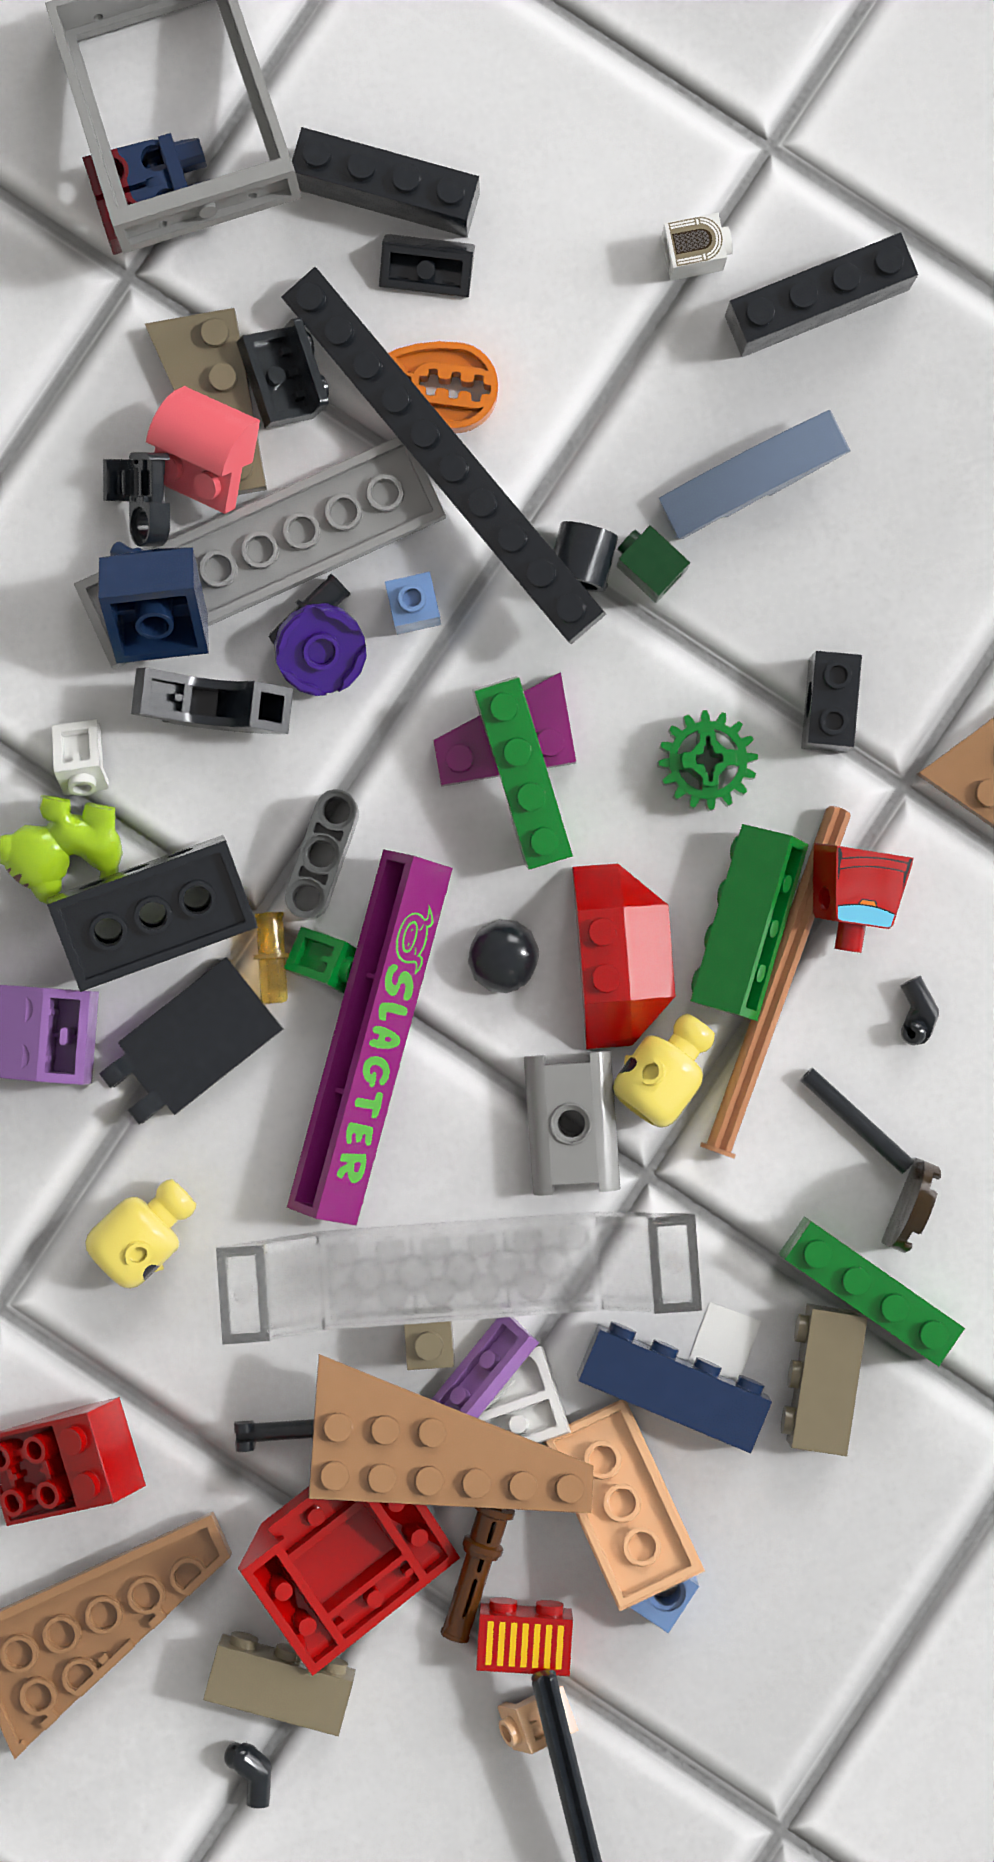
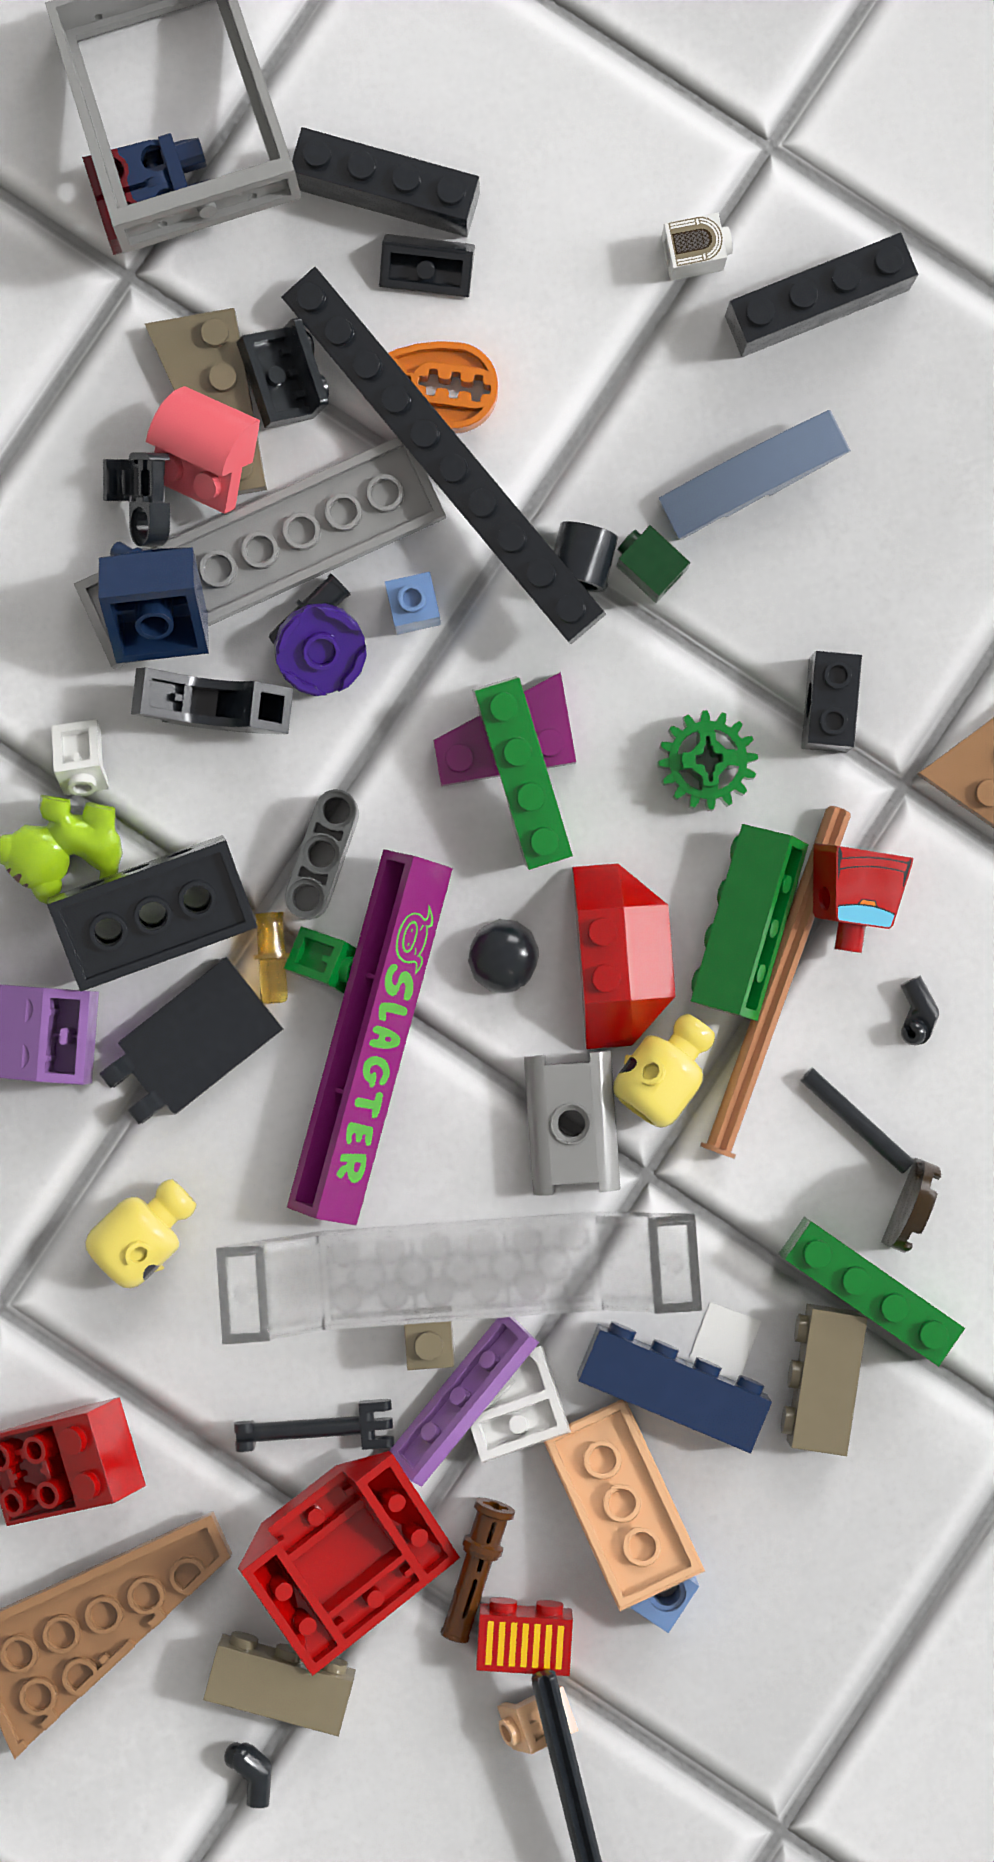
(408, 1449): medium nougat wing -> none

